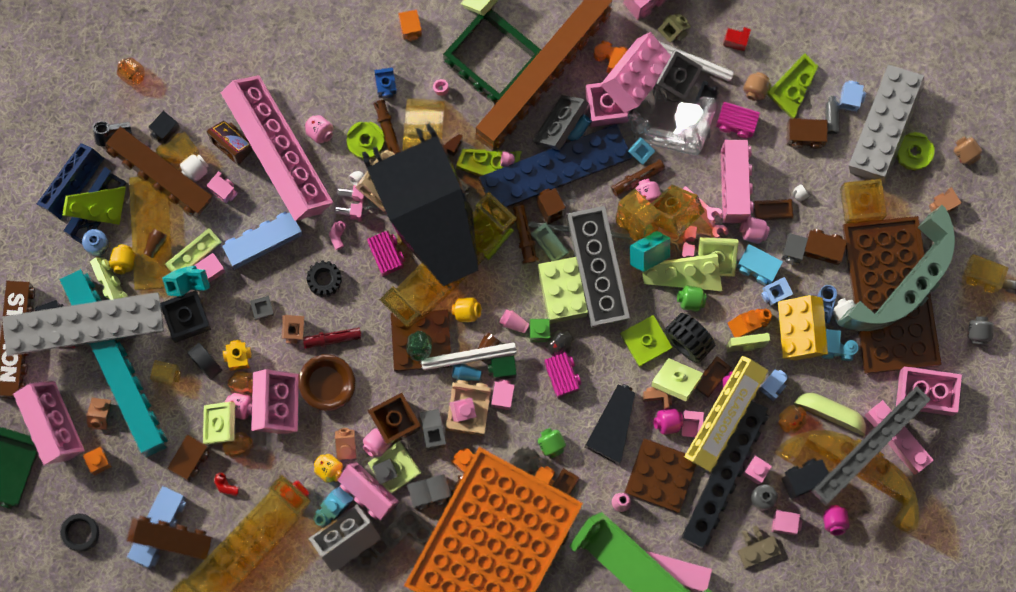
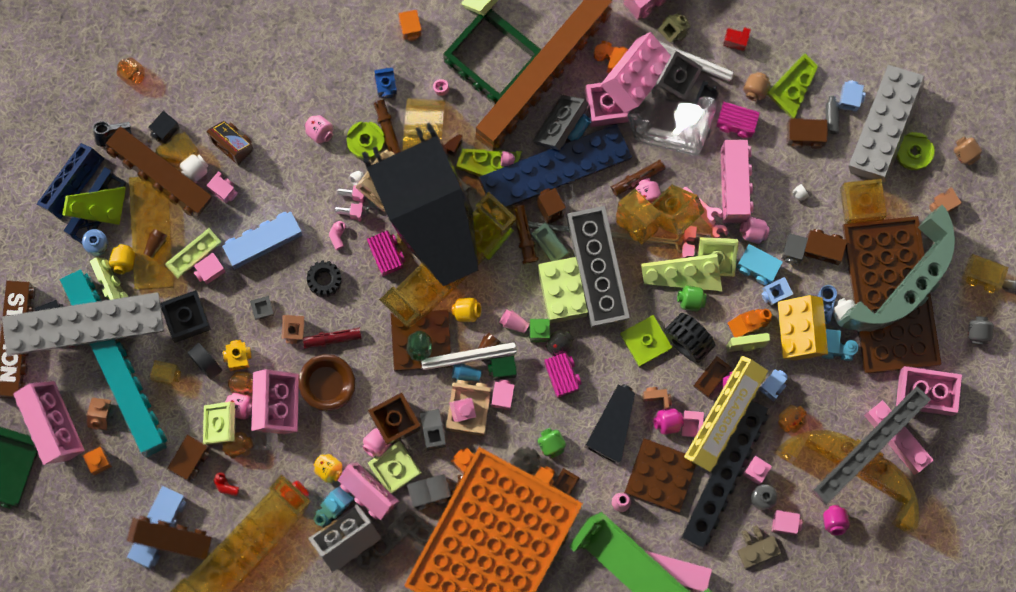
(65, 528): black tyre -> none
(185, 279): teal brick -> none
(276, 147): bright pink brick -> none
(345, 444): nougat bracket -> none
(385, 471): dark grey plate -> none
(641, 151): medium azure plate -> none
(650, 251): teal brick -> none
(677, 379): yellowish green plate -> none
(773, 209): reddish brown tile -> none
(805, 479): black brick -> none
(832, 411): yellowish green brick -> none

